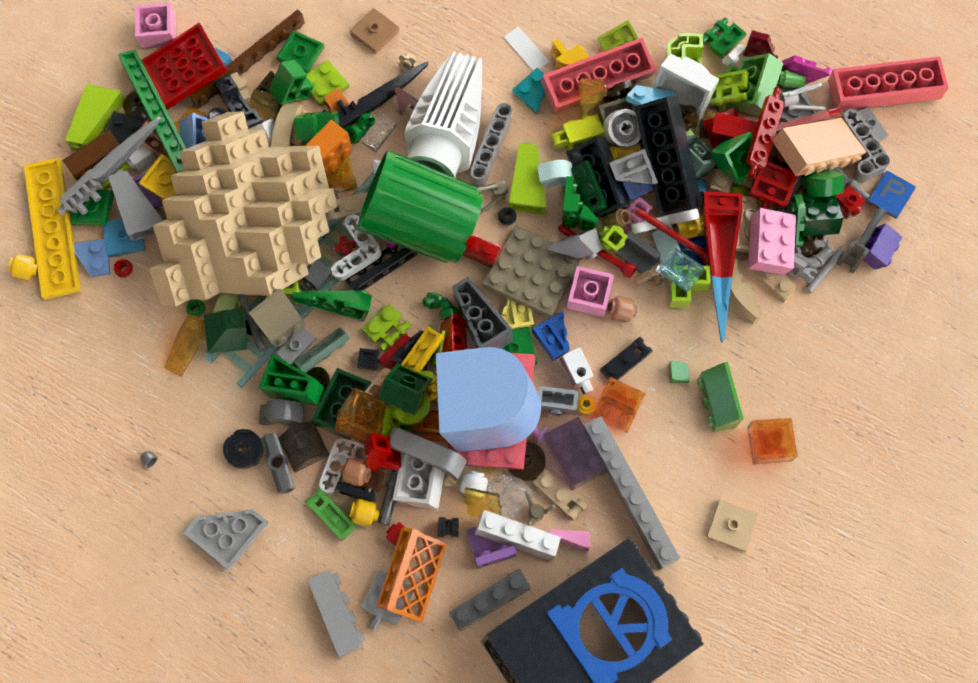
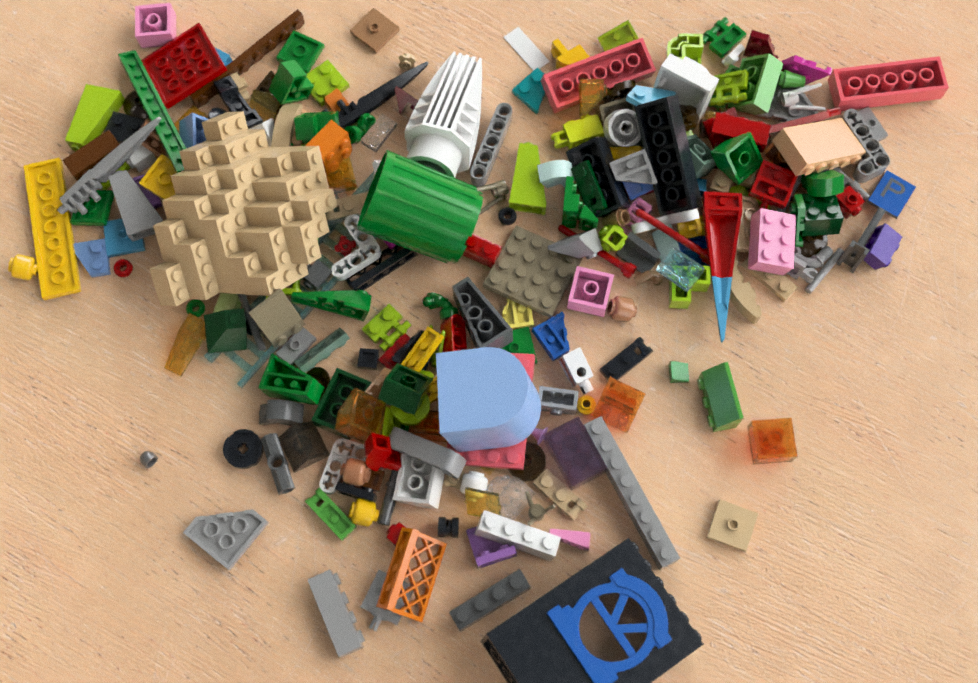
(764, 132): red plate -> none

